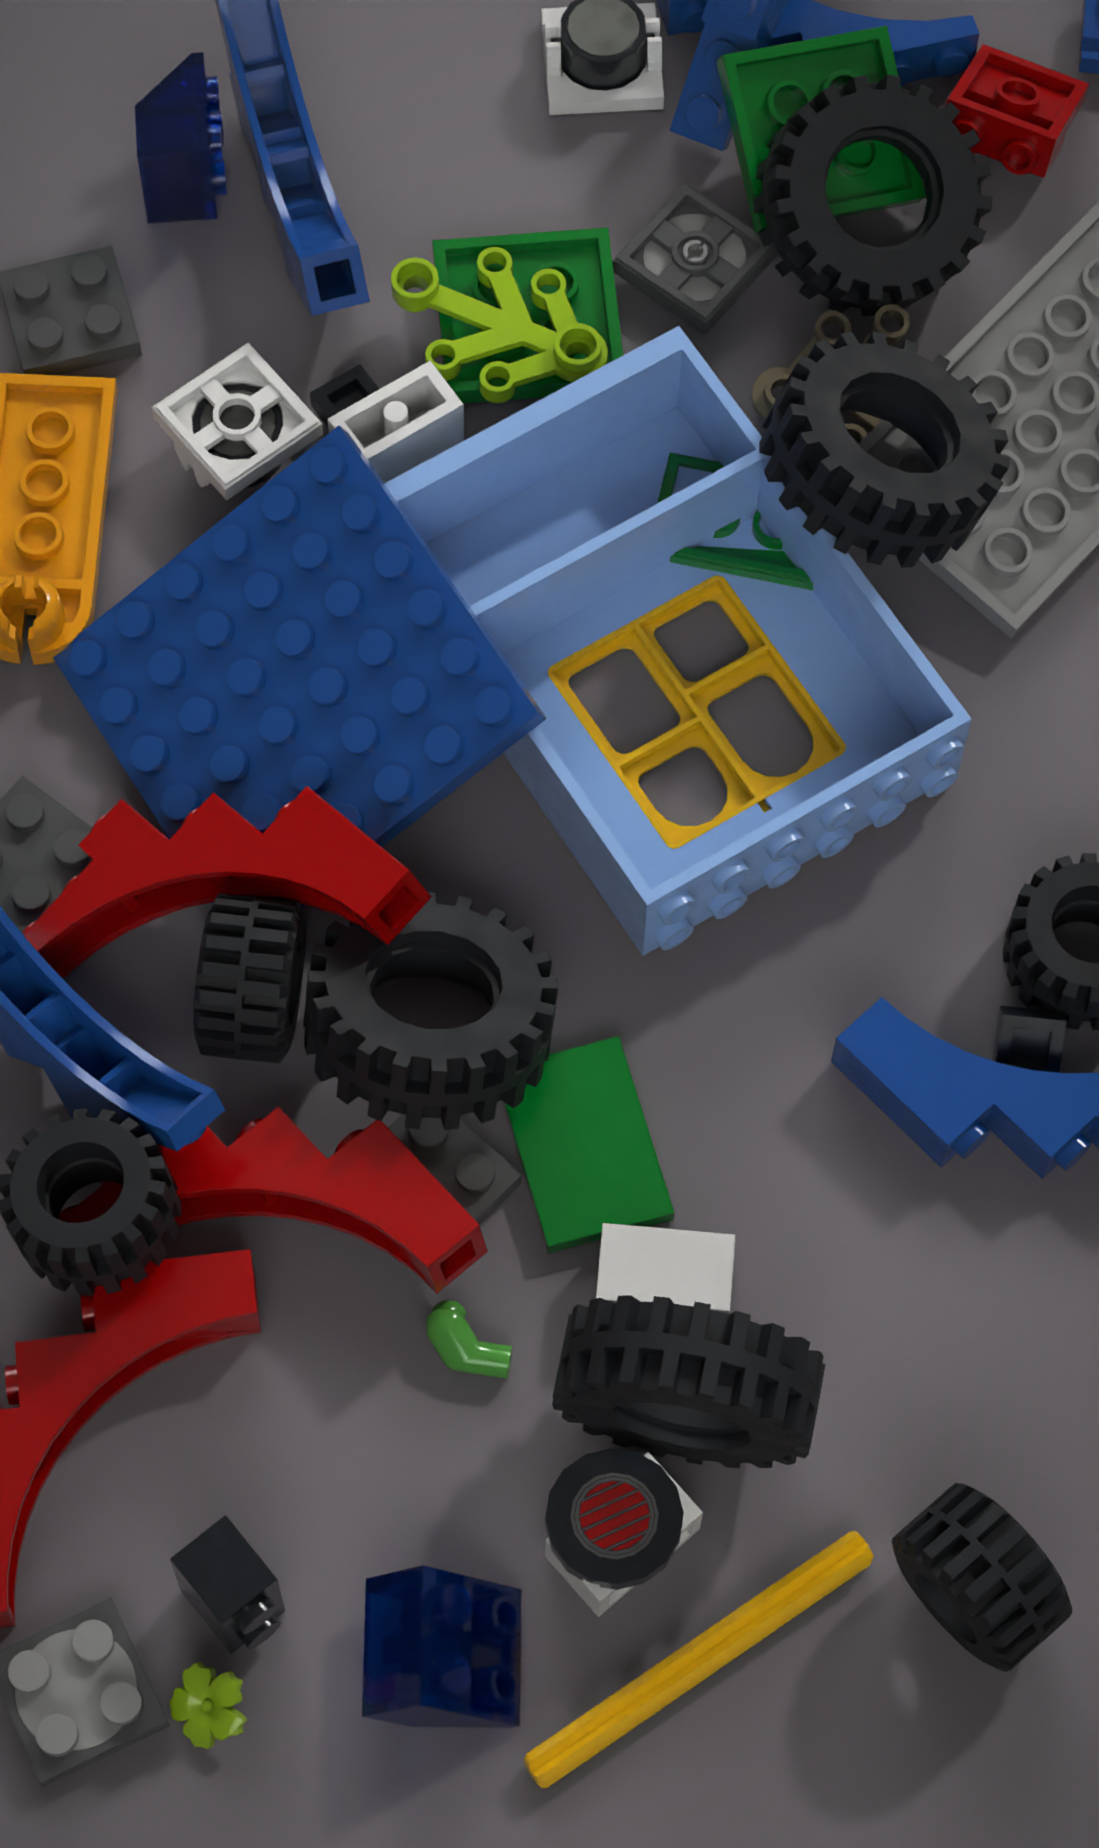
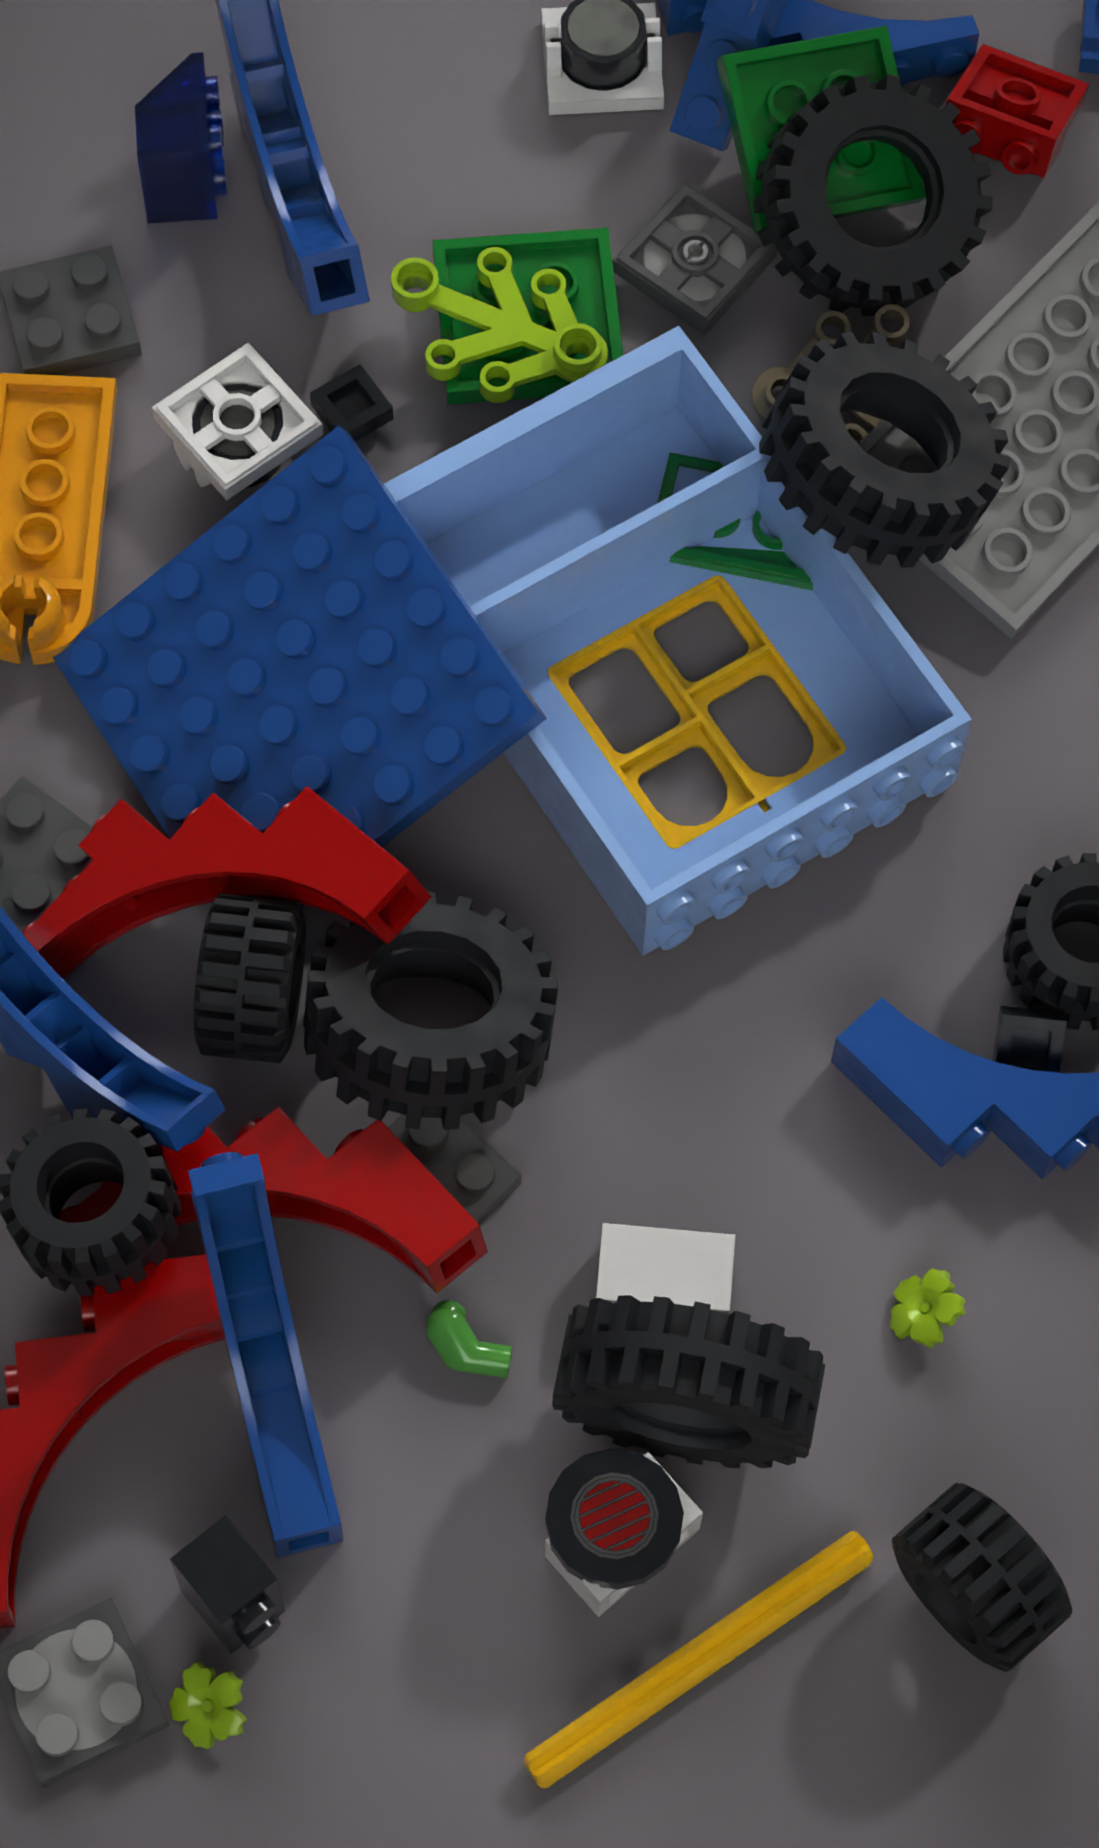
(264, 1352): none -> blue arch
(404, 422): white brick -> none
(441, 1650): clear blue slope -> none
(587, 1147): green tile -> none
(924, 1306): none -> lime plant

